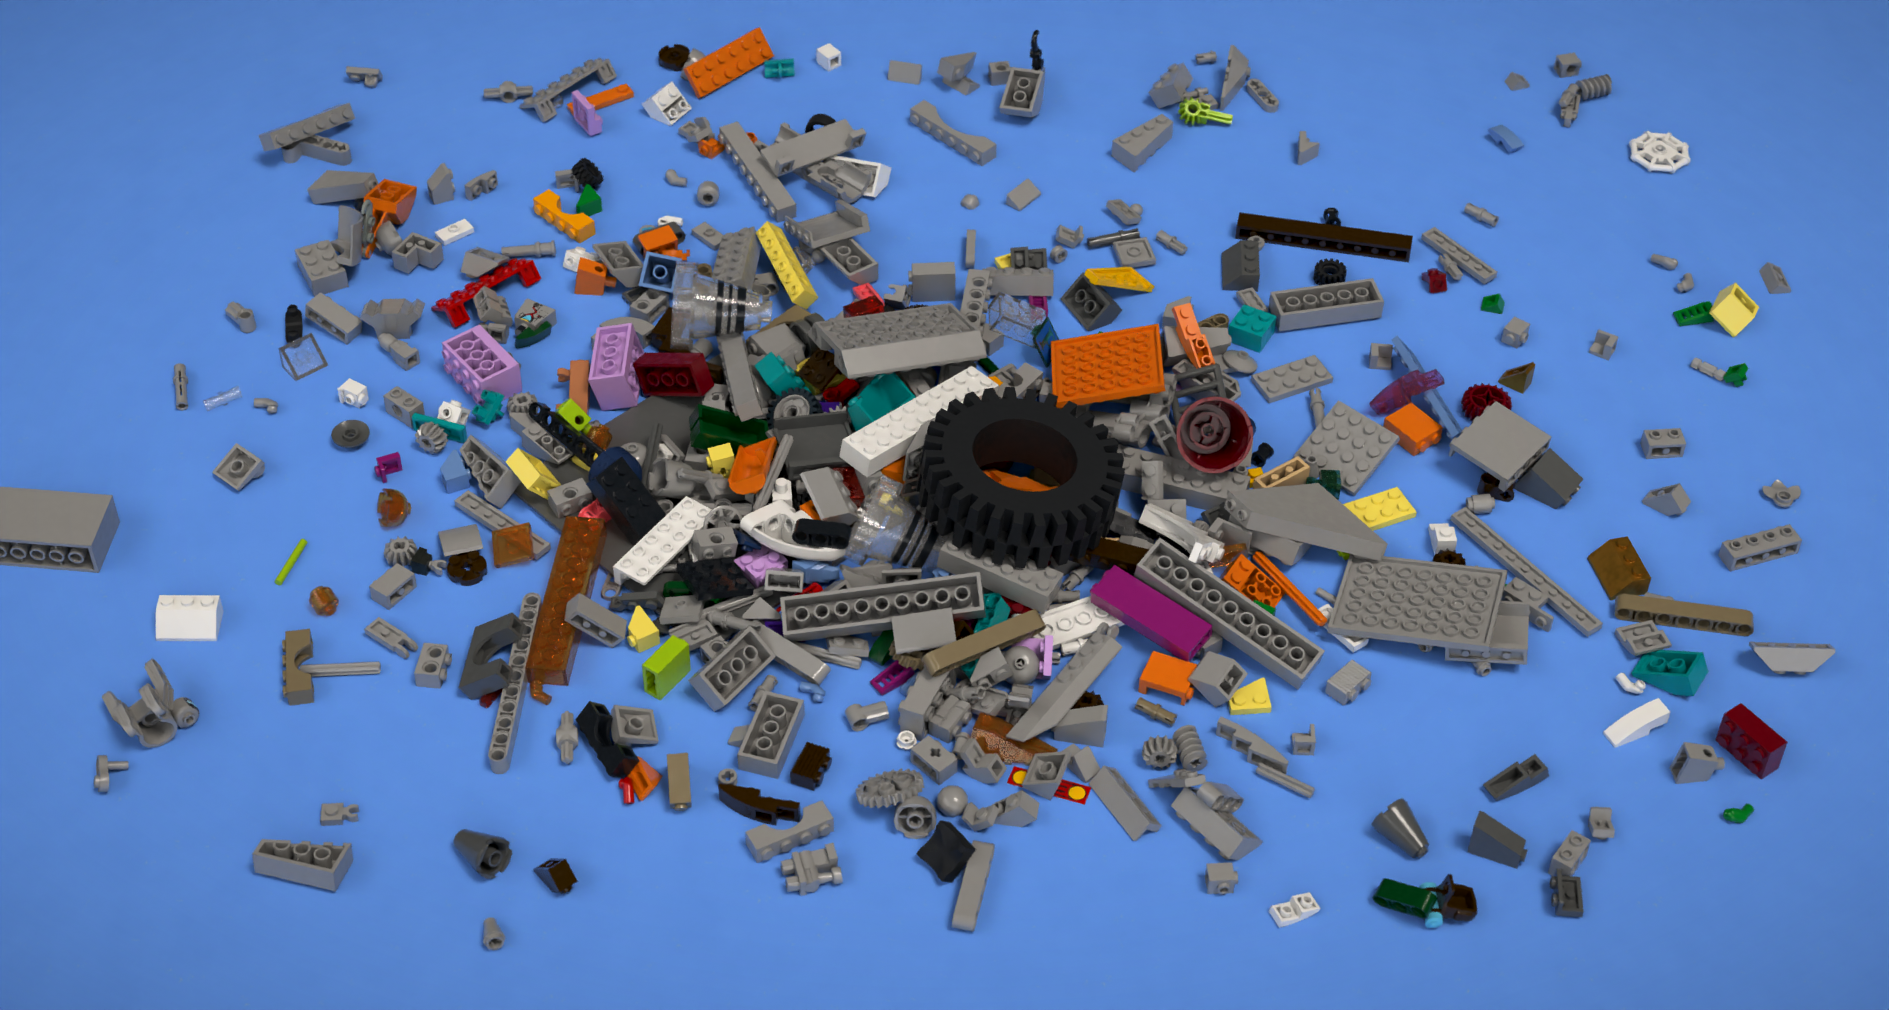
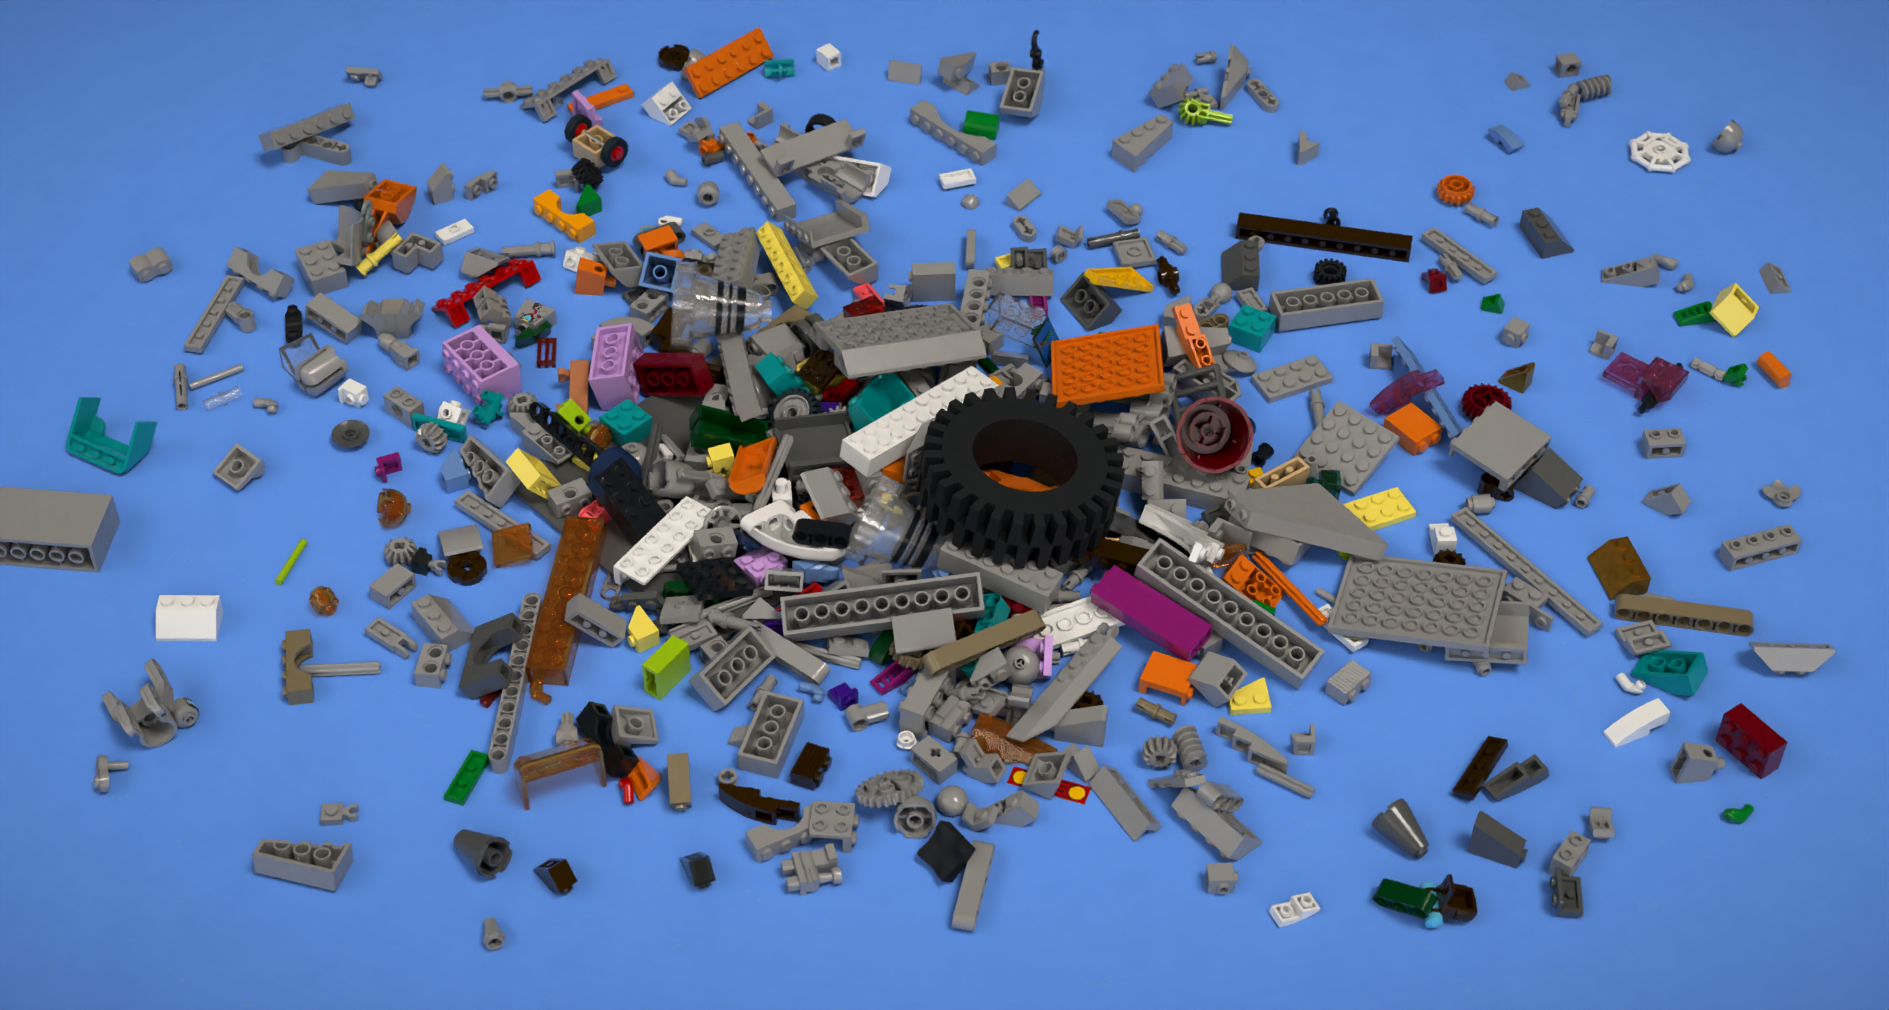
(88, 440): none -> teal windscreen
(150, 264): none -> light grey brick
(213, 314): none -> light grey plate
(215, 377): none -> light grey bar
(246, 264): none -> light grey arch
(320, 371): none -> light grey cylinder
(373, 259): none -> light yellow pin
(441, 621): none -> light grey slope
(467, 777): none -> green tile
(547, 362): none -> clear red tile
(556, 761): none -> clear orange windscreen
(595, 142): none -> brick
(627, 423): none -> teal brick
(697, 256): none -> light grey plate
(698, 869): none -> clear smoke slope
(709, 159): none -> dark grey pin
(763, 117): none -> light grey panel
(834, 821): none -> light grey bracket
(843, 696): none -> dark purple bracket
(957, 178): none -> white plate
(981, 124): none -> green brick
(1004, 358): none -> light grey slope
(1022, 225): none -> light grey beam
(1168, 275): none -> dark brown axle
(1220, 294): none -> light grey beam
(1455, 189): none -> orange gear
(1480, 768): none -> dark brown plate
(1544, 234): none -> dark grey slope
(1583, 499): none -> light grey pin
(1635, 273): none -> light grey slope
(1650, 382): none -> clear pink piece
(1729, 138): none -> light grey cylinder
(1774, 369): none -> orange brick

